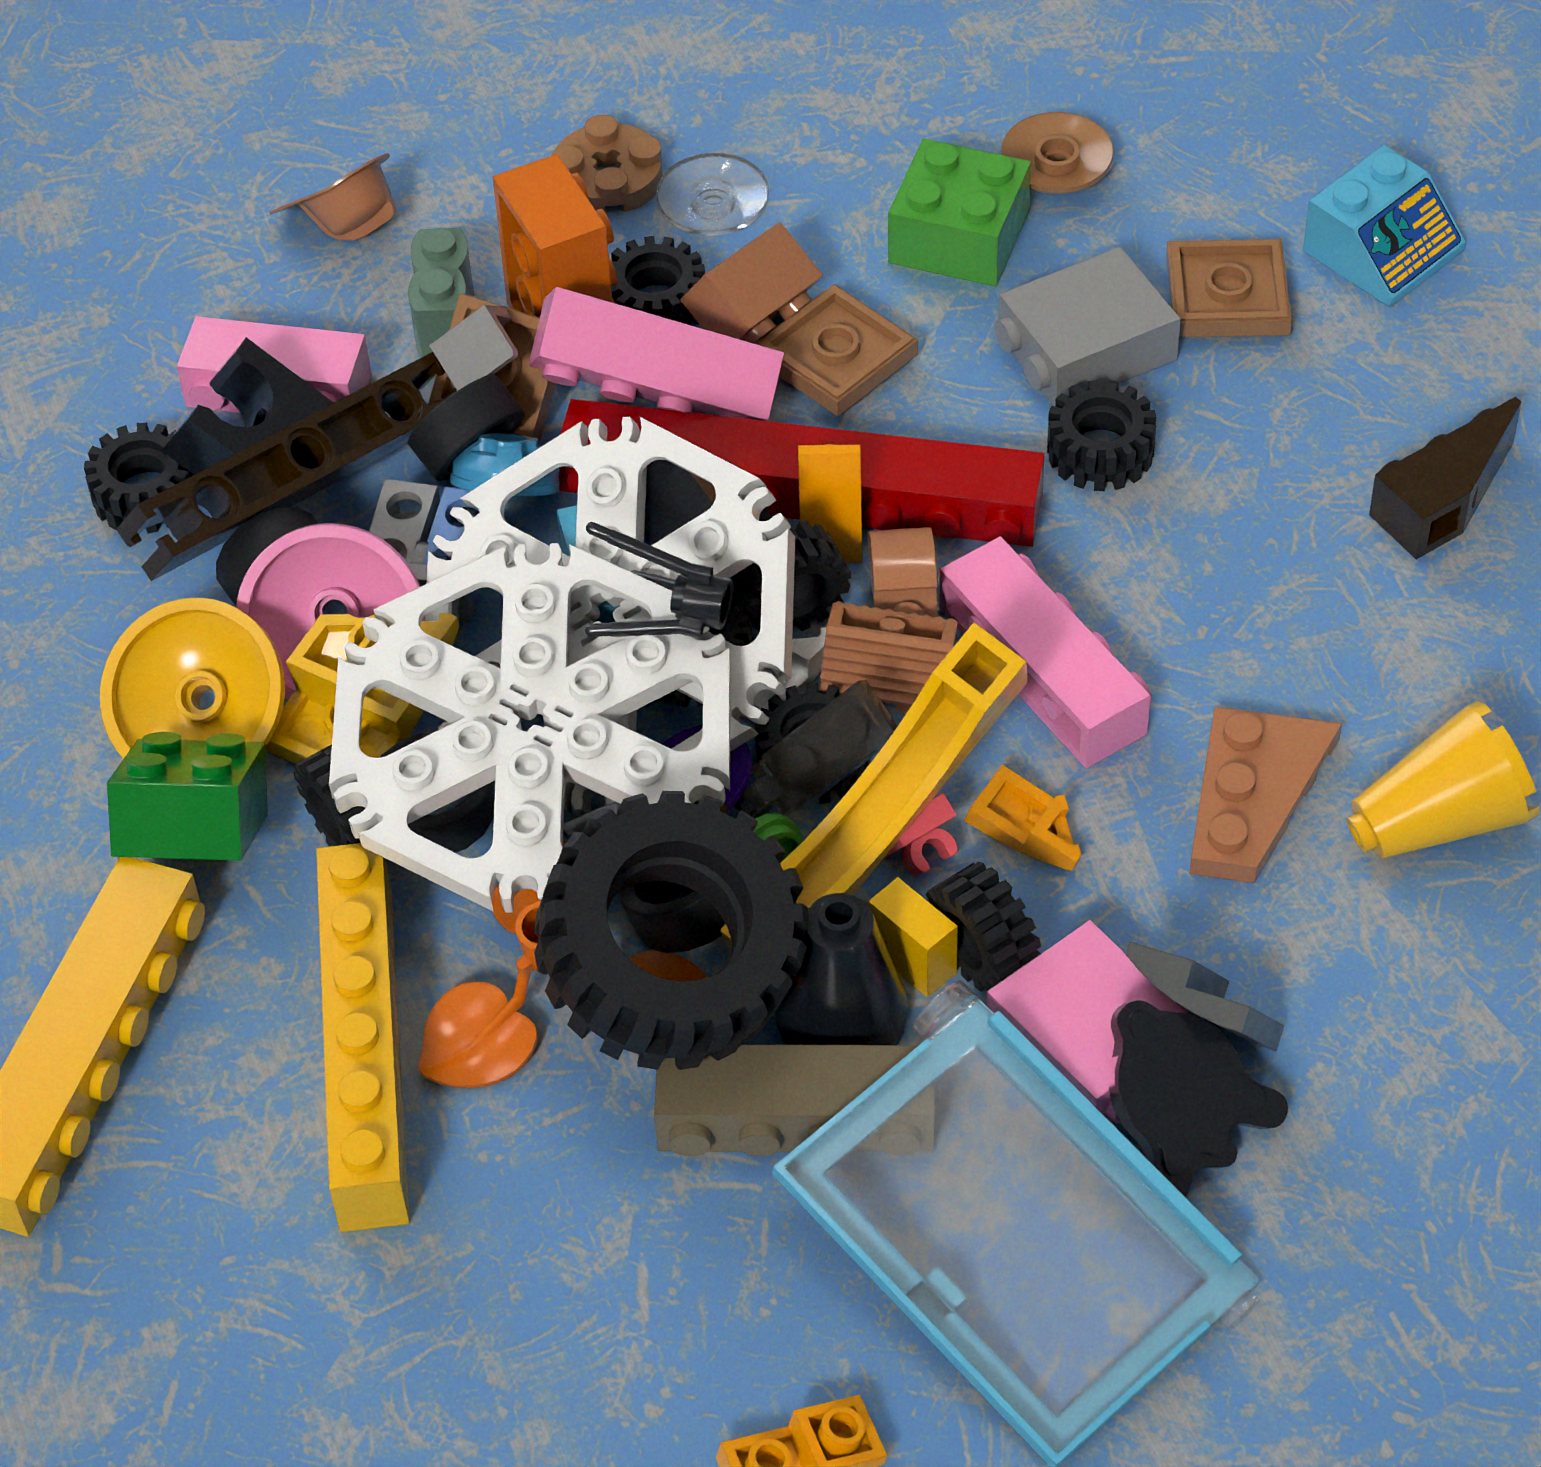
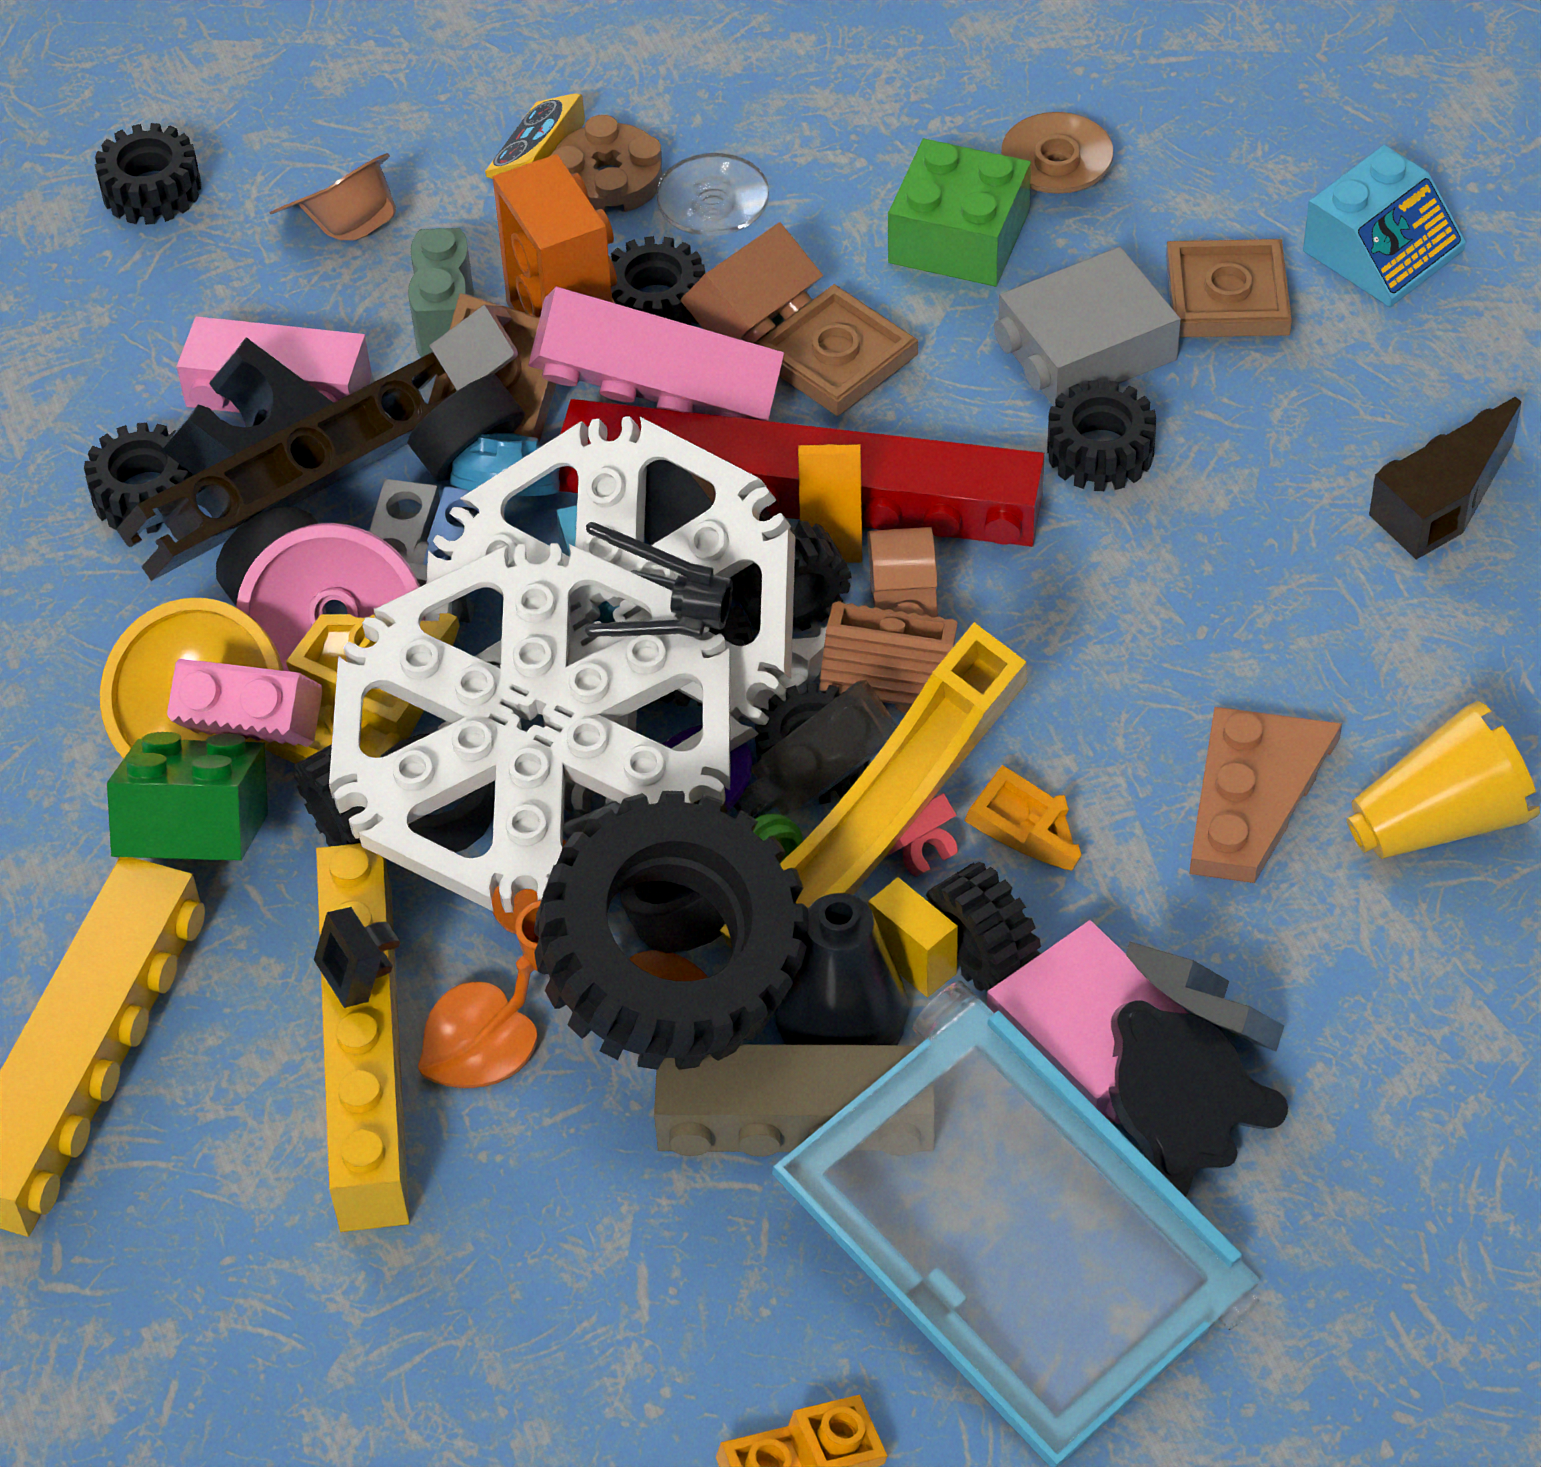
(152, 194): none -> black tyre
(245, 701): none -> bright pink brick
(353, 955): none -> black tile
(539, 132): none -> slope
(1070, 670): bright pink brick -> none

